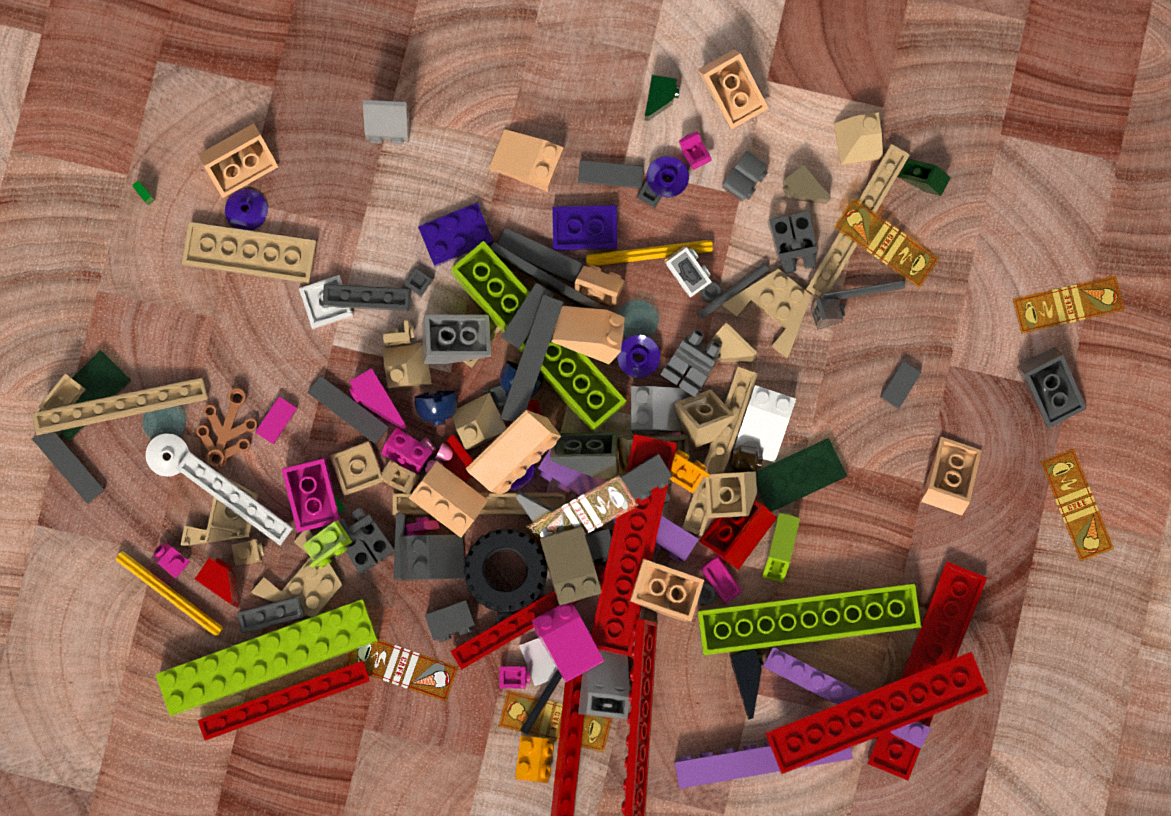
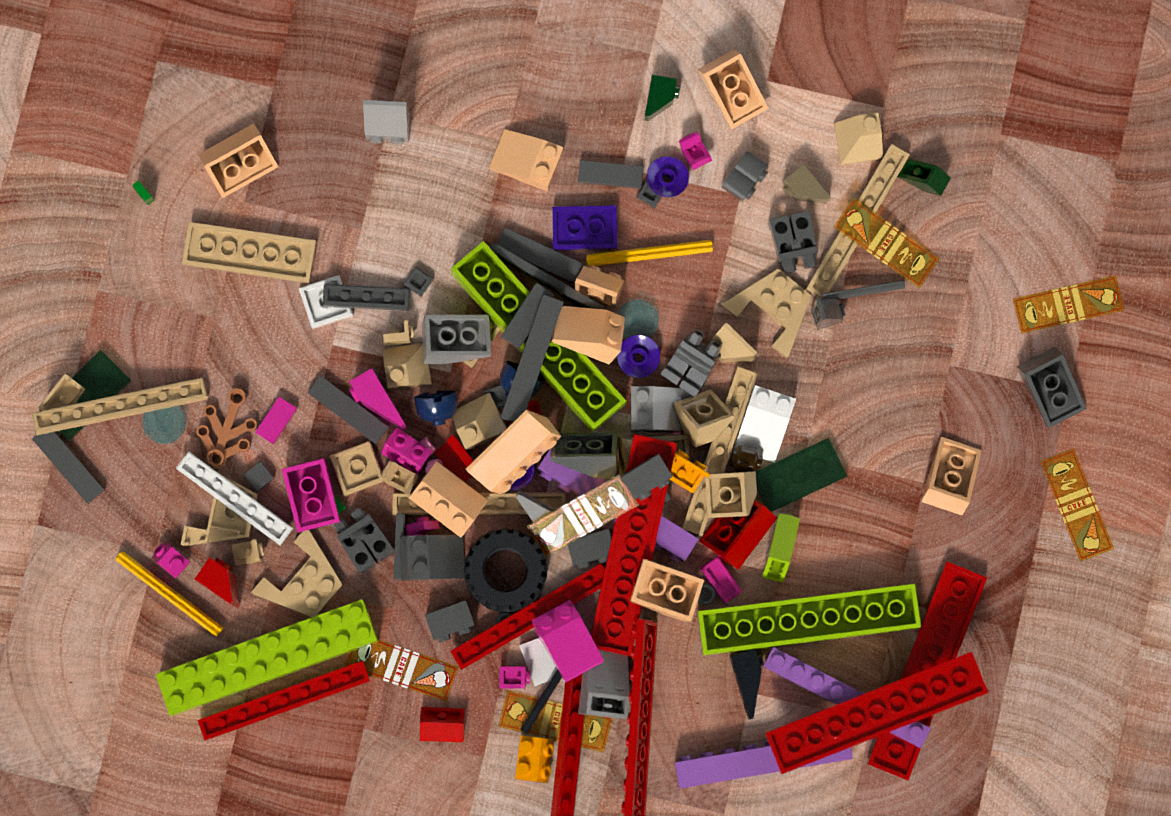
(166, 443): white dish -> none
(253, 217): dark purple dish -> none
(258, 476): none -> dark grey tile
(271, 614): dark grey tile -> none
(326, 544): lime bracket -> none
(442, 724): none -> red panel
(444, 453): bright pink hinge -> none
(455, 234): dark purple plate -> none
(570, 565): dark tan slope -> none
(688, 271): brick -> none
(711, 292): dark grey tile -> none
(732, 291): dark grey bar -> none
(900, 385): dark grey tile -> none

